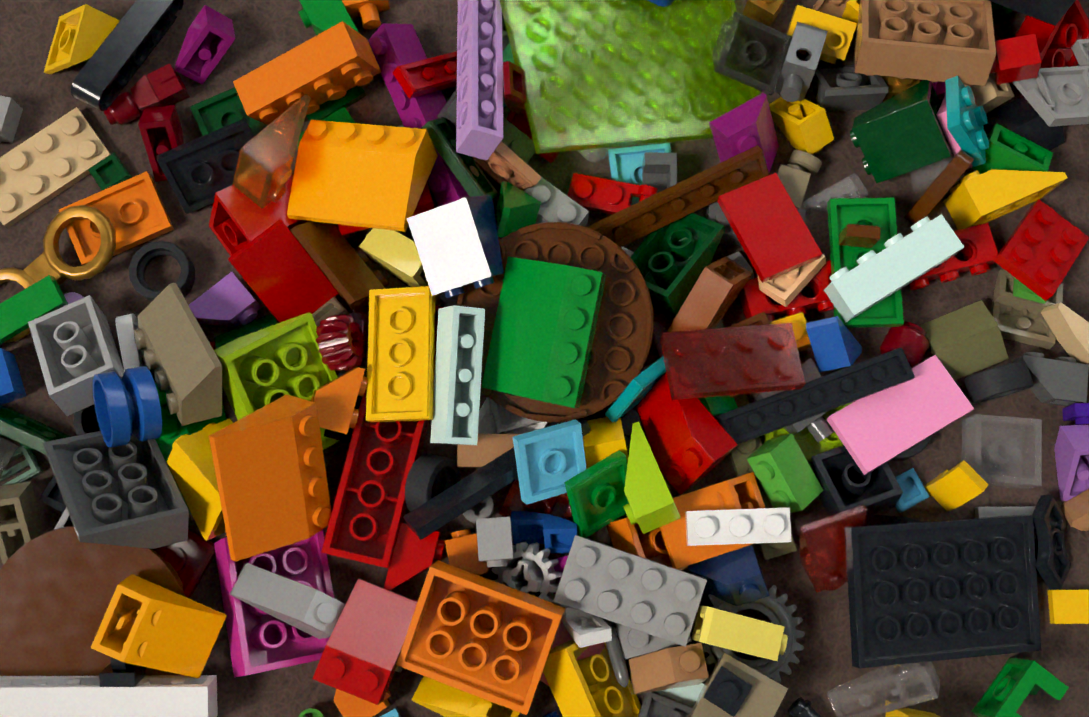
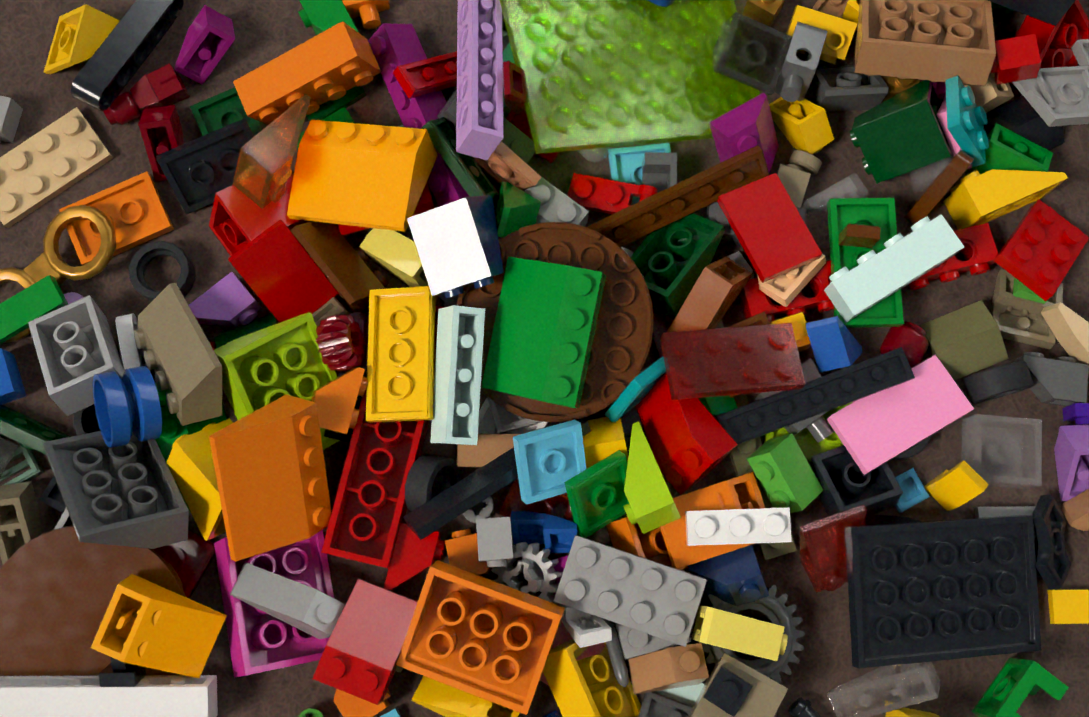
(109, 172): dark green tile -> none

